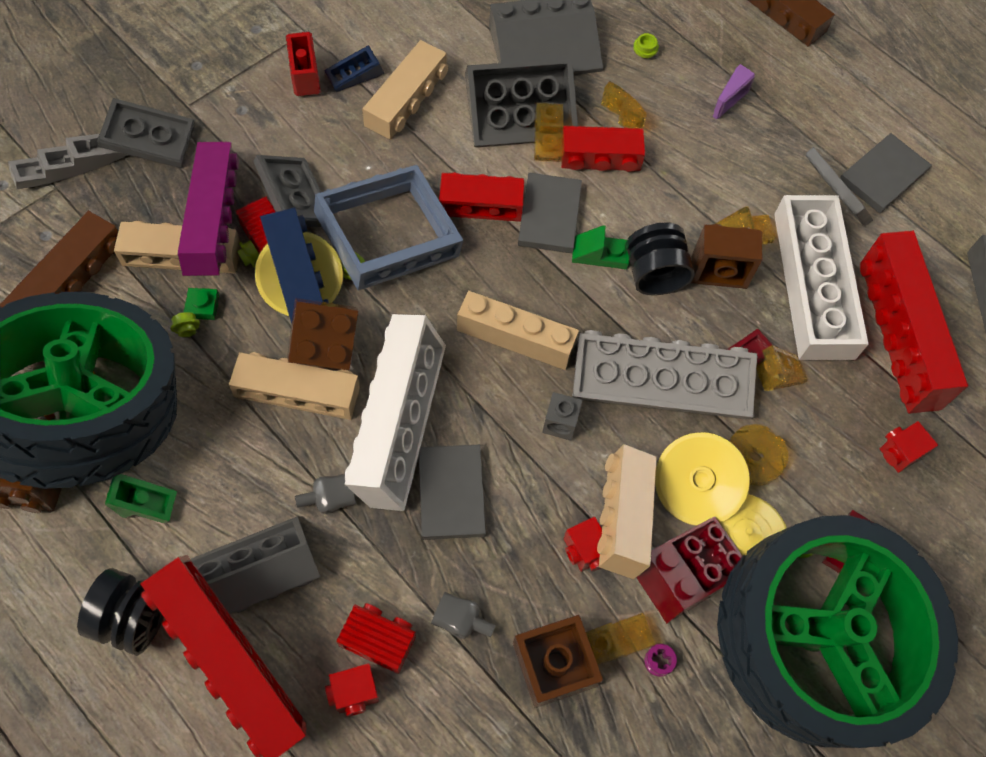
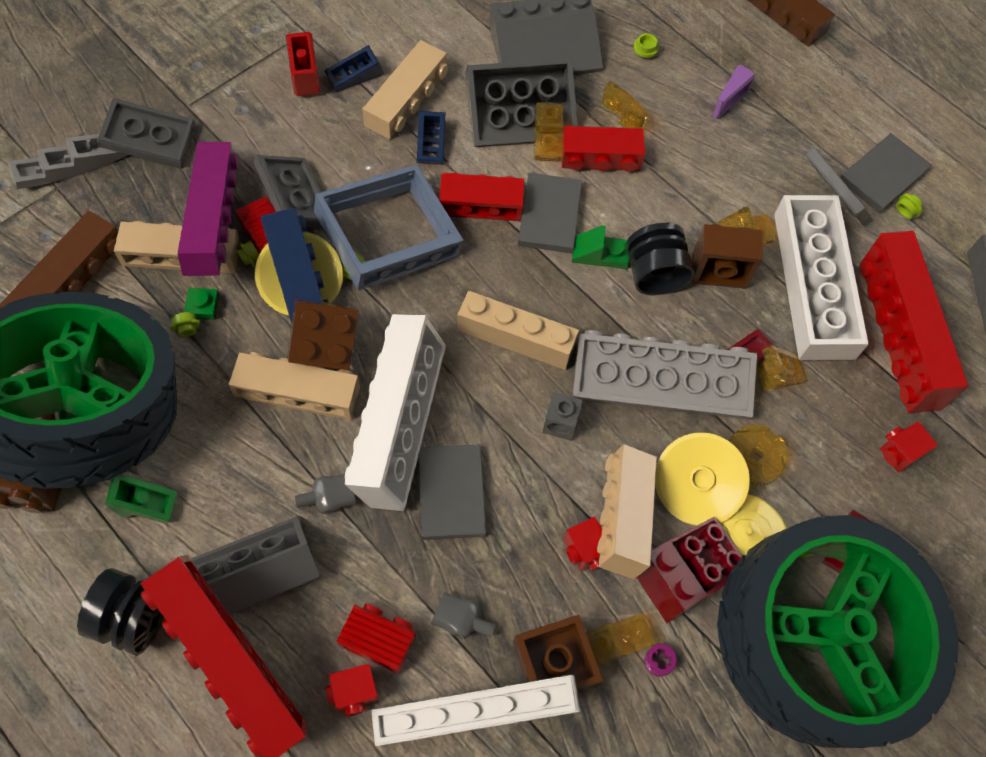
(431, 119): none -> dark blue slope
(475, 710): none -> white tile
(909, 206): none -> lime plate

